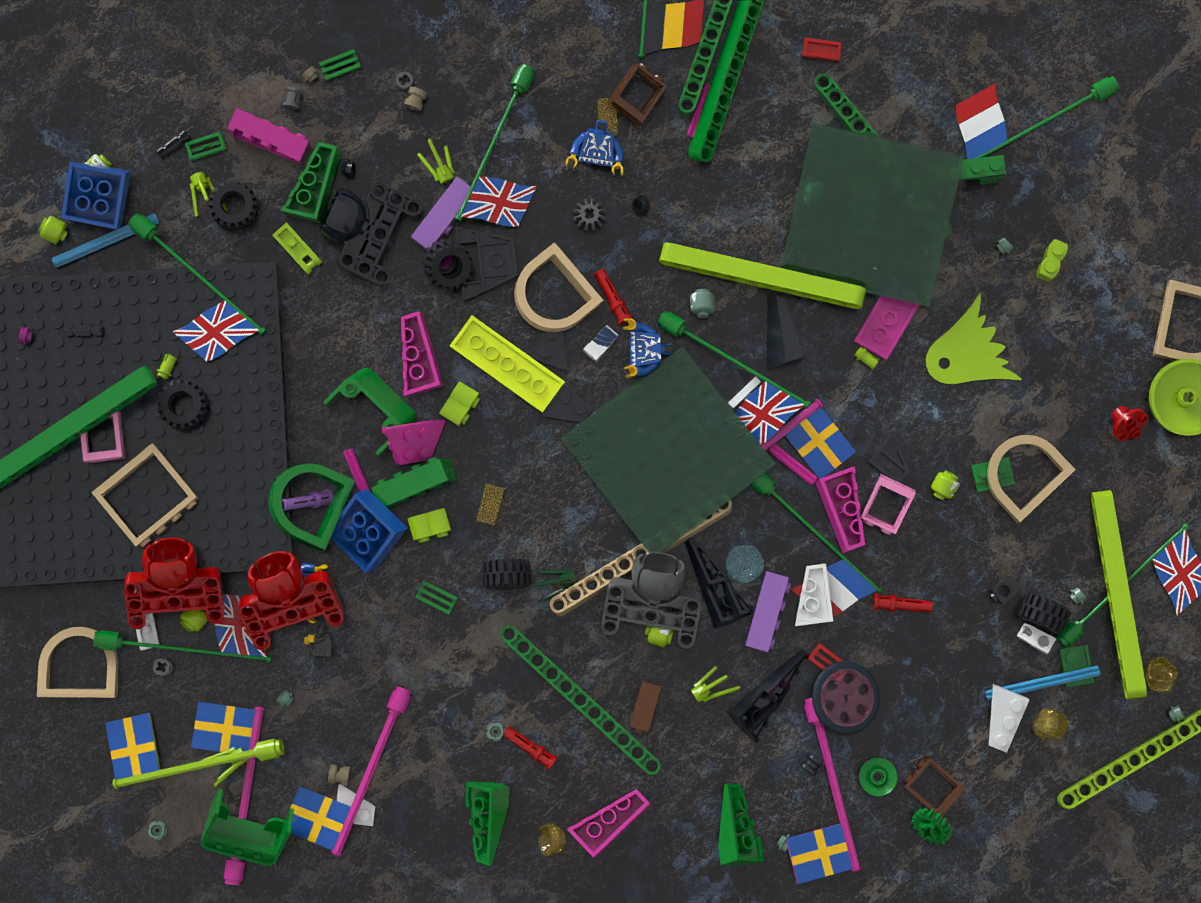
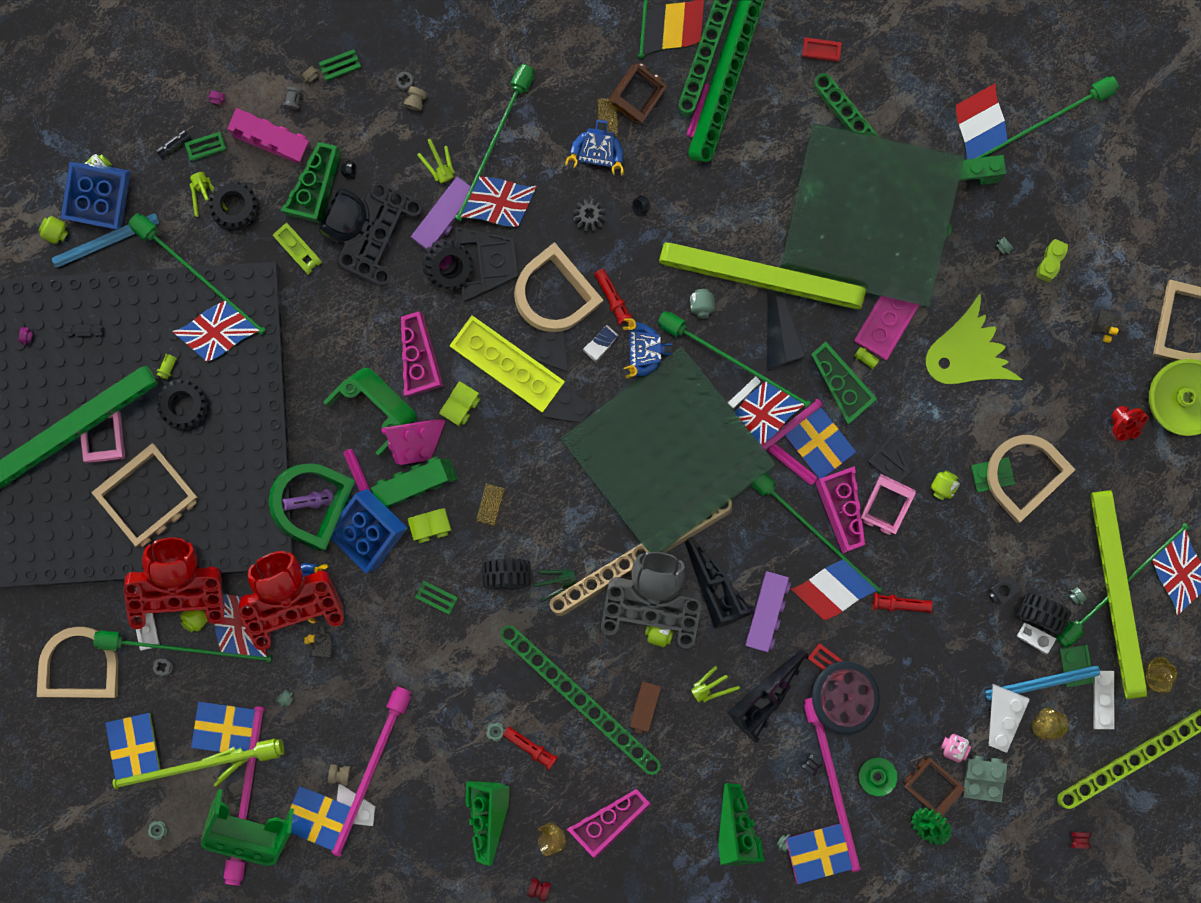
(216, 97): none -> magenta plate
(538, 889): none -> dark red wheel
(744, 563): clear light blue dish -> none
(815, 597): white wing -> none
(844, 385): none -> green wedge
(956, 748): none -> bright pink head
(984, 779): none -> sand green plate
(1081, 840): none -> dark red wheel
(1103, 700): none -> white plate
(1108, 323): none -> clear smoke piece
(1176, 714): sand green plate -> none

